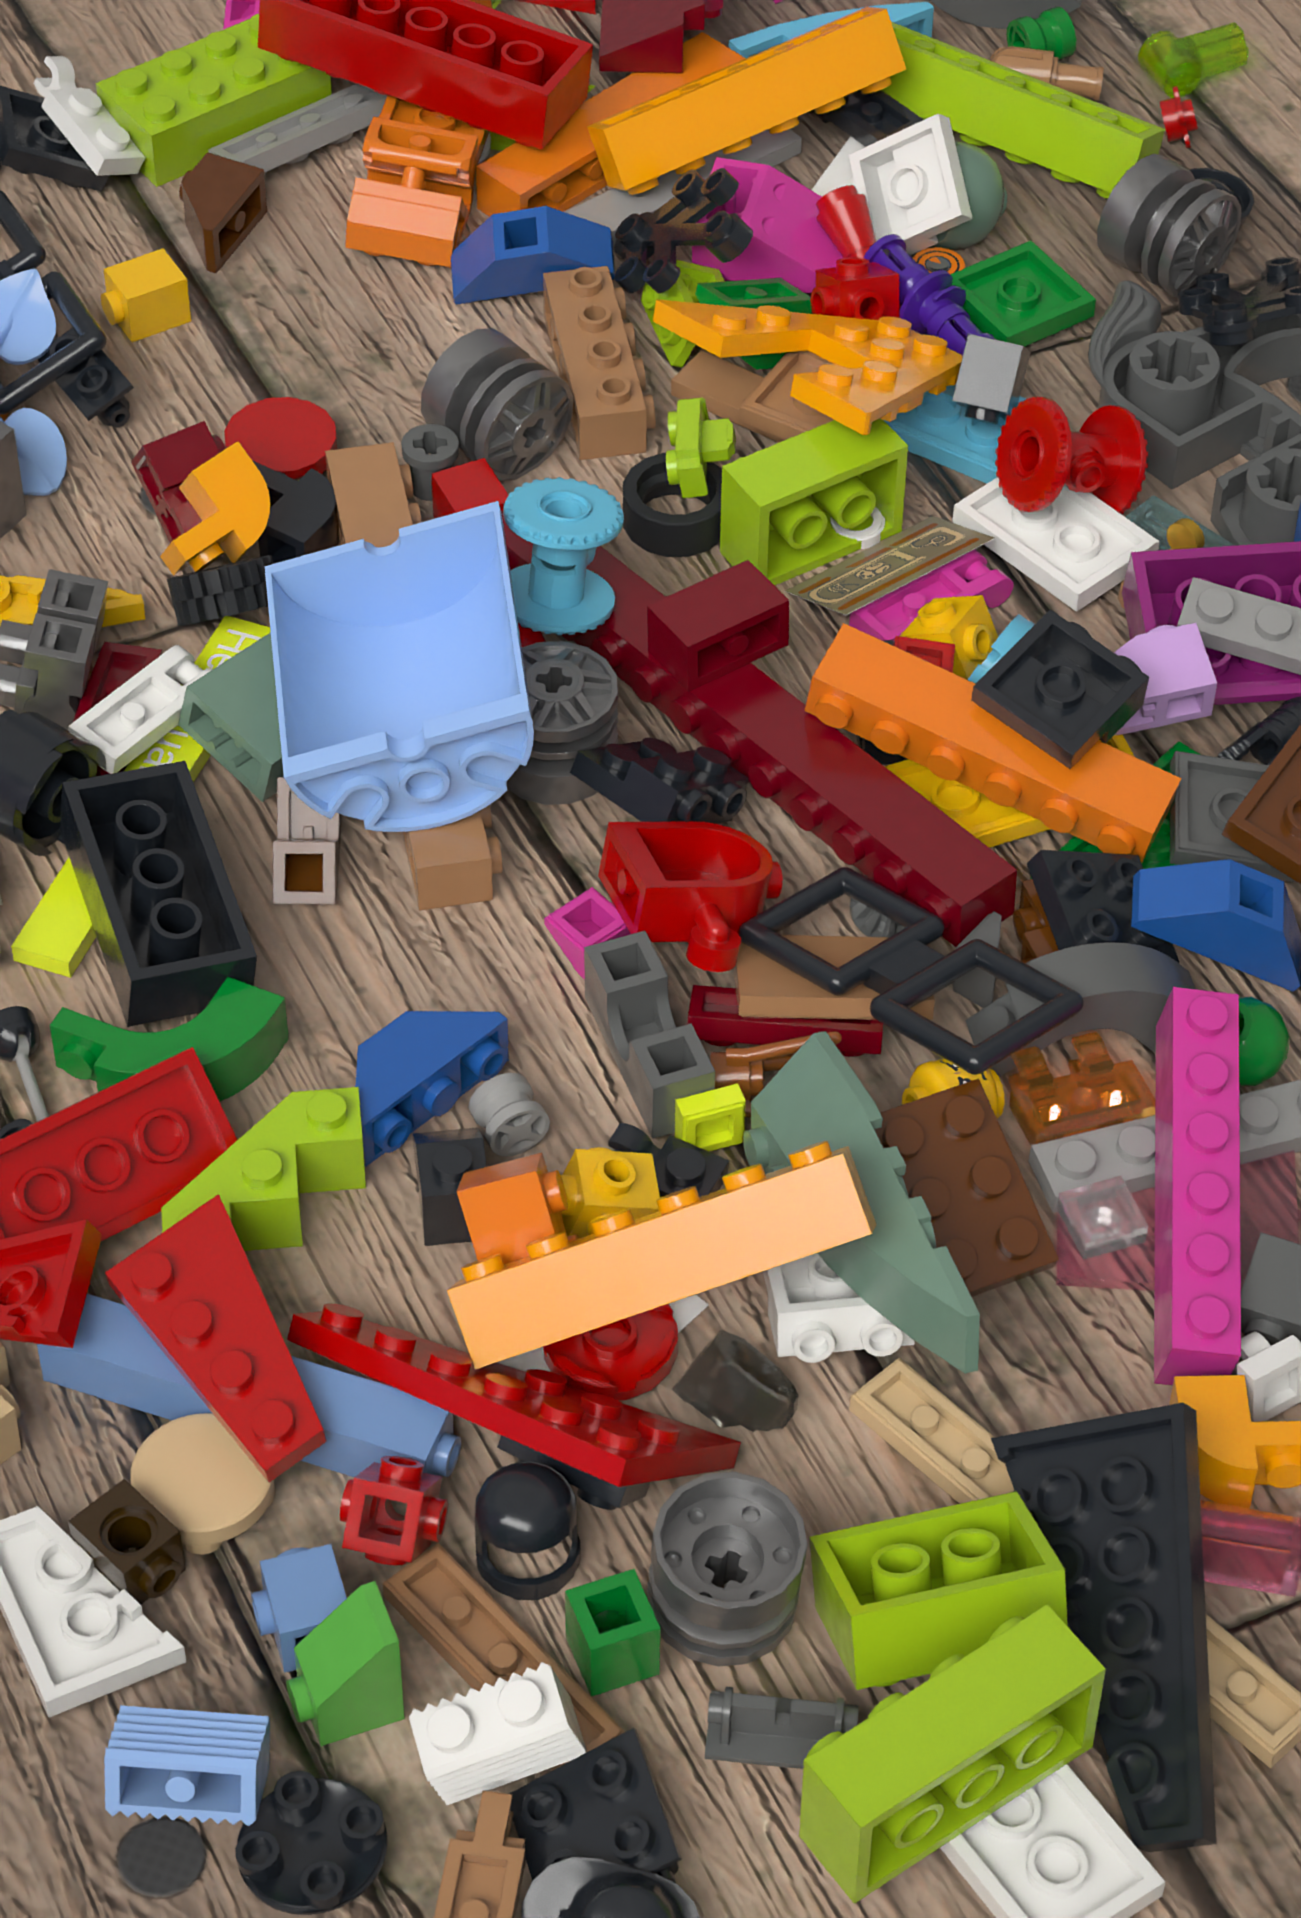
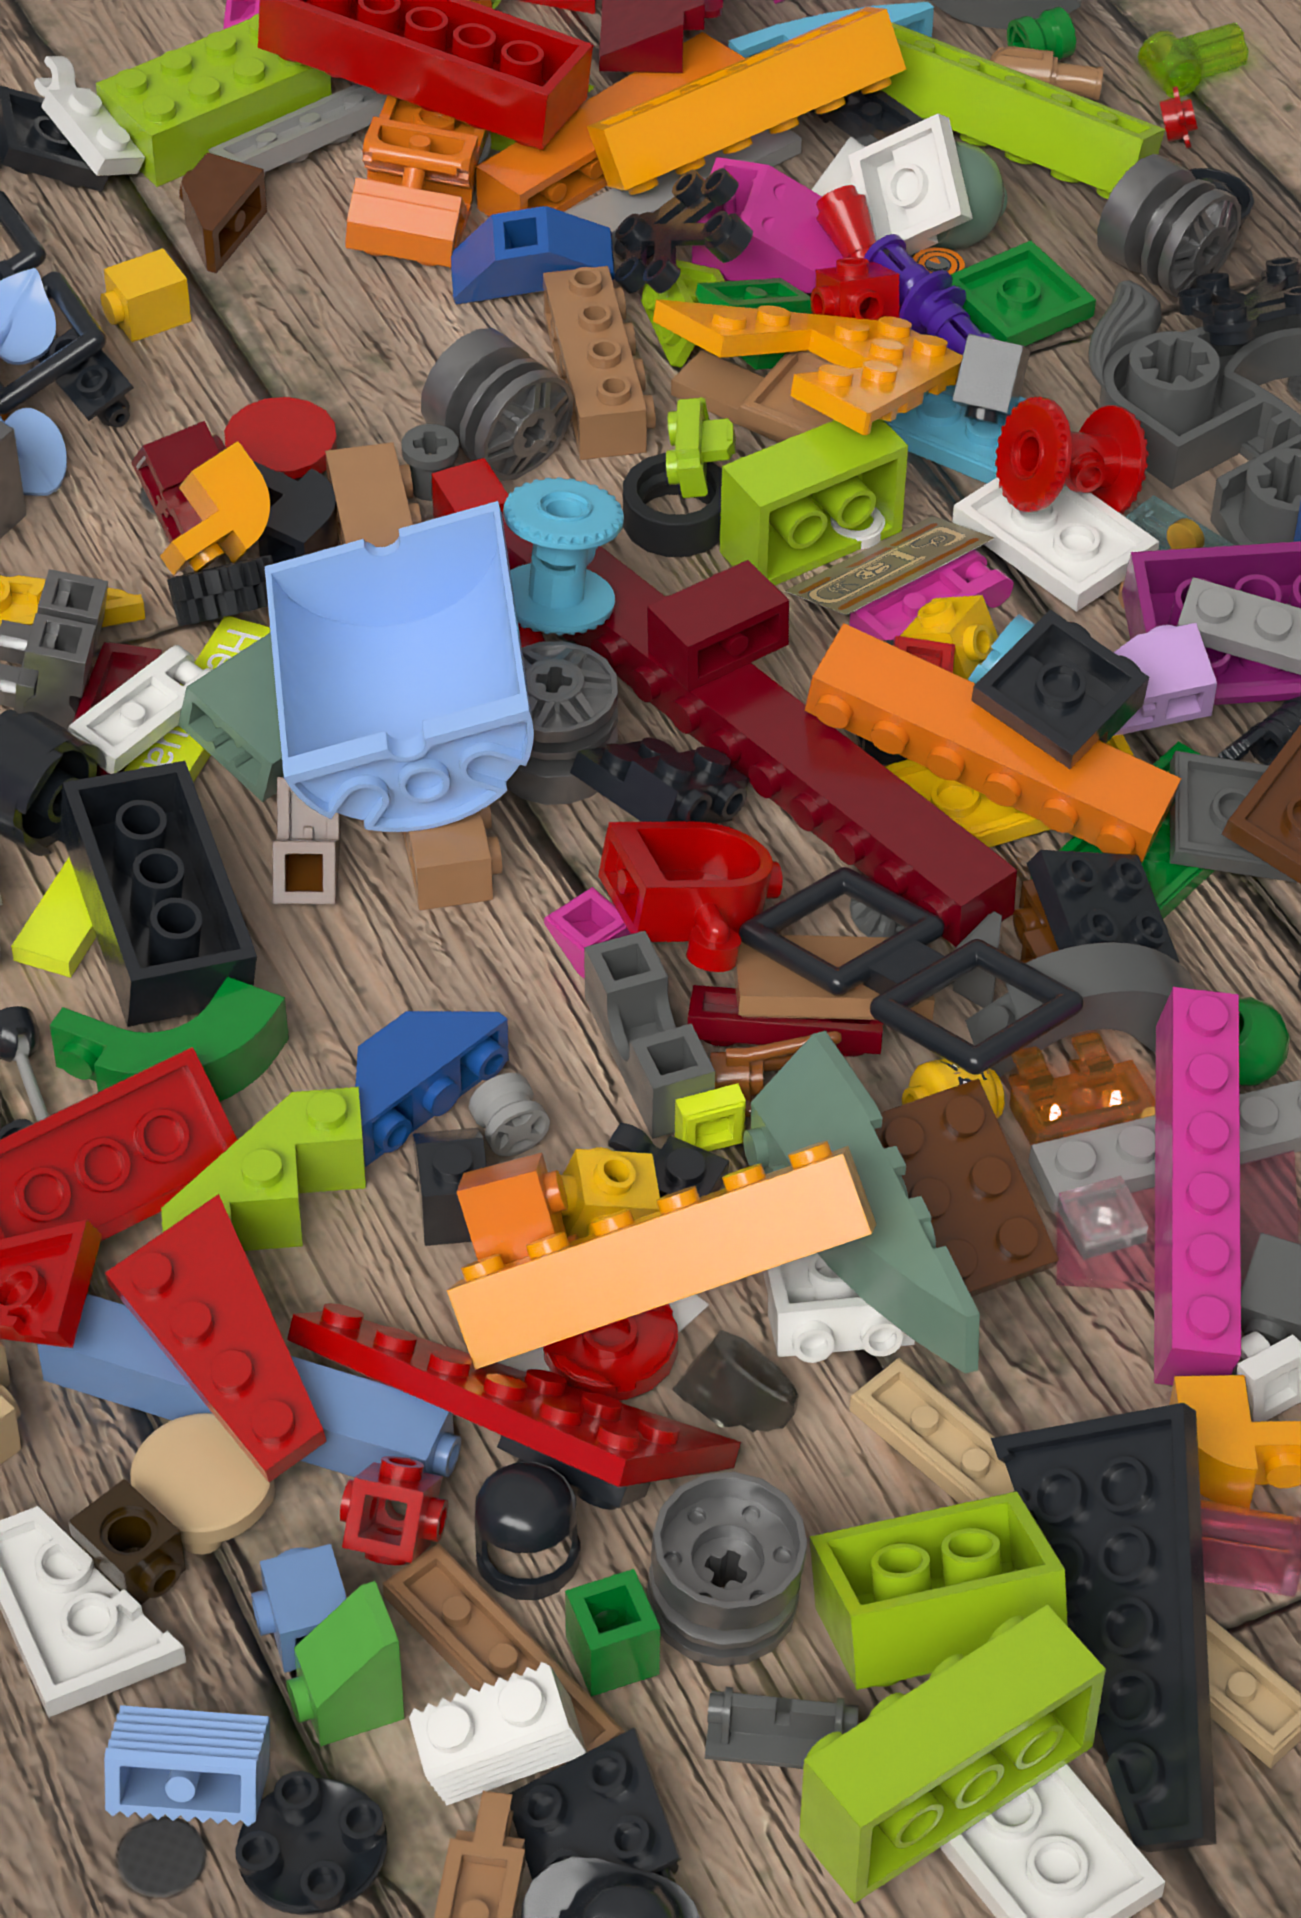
(1222, 915): blue slope -> none

